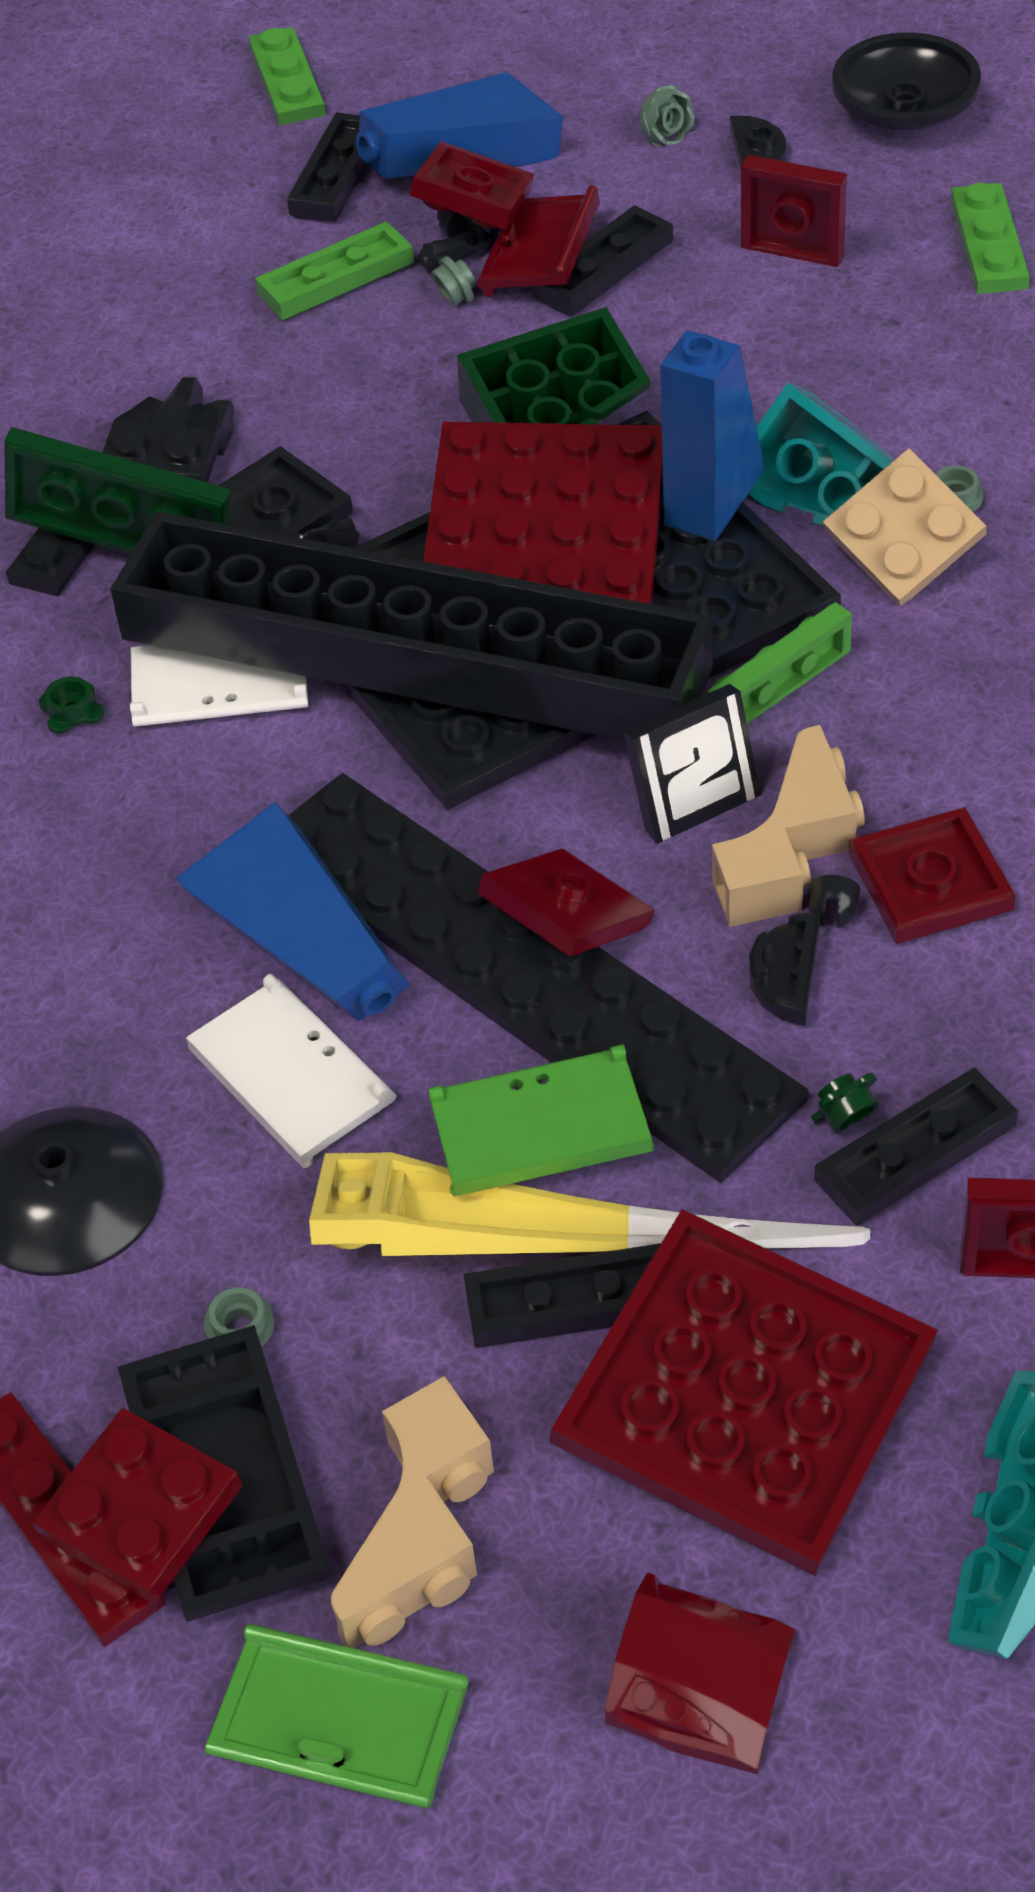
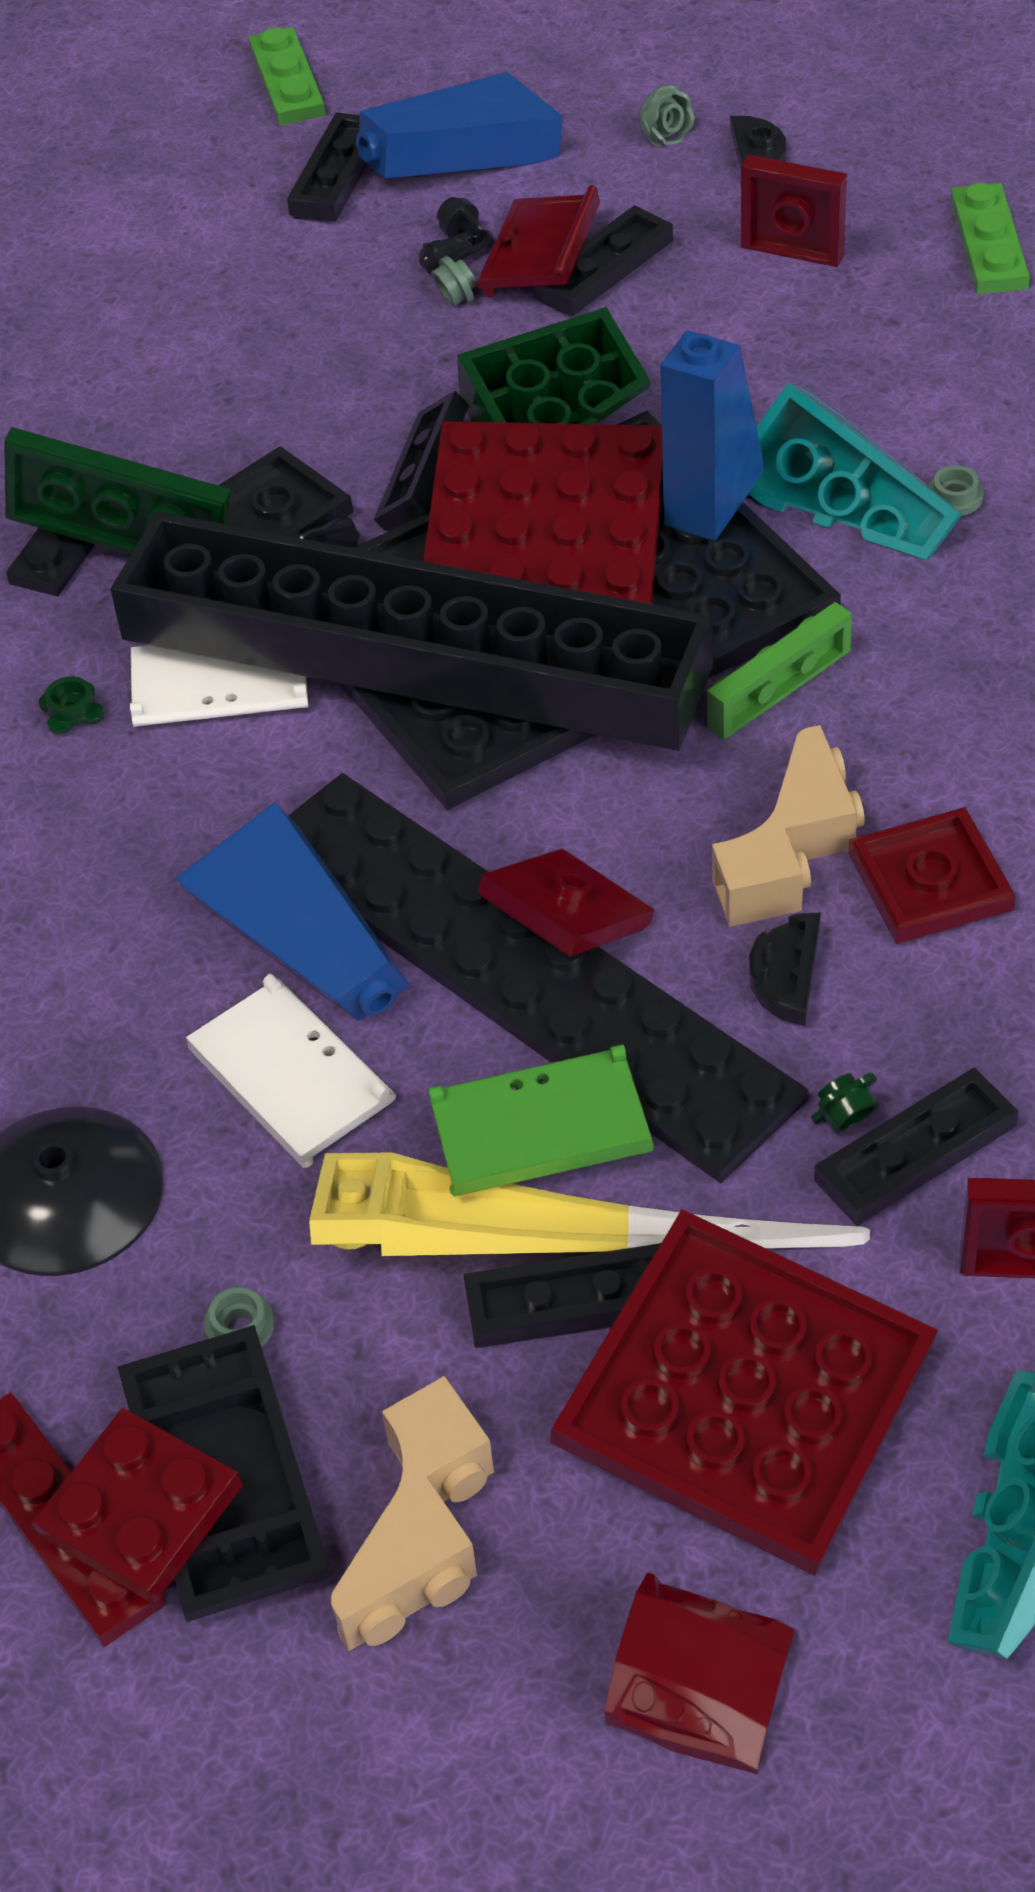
(175, 433): black plate -> none
(334, 270): bright green plate -> none
(334, 1705): bright green door -> none
(414, 475): none -> black plate
(471, 185): dark red plate -> none
(692, 763): tile -> none
(835, 889): black hinge -> none
(904, 527): tan plate -> none
(906, 80): black dish -> none

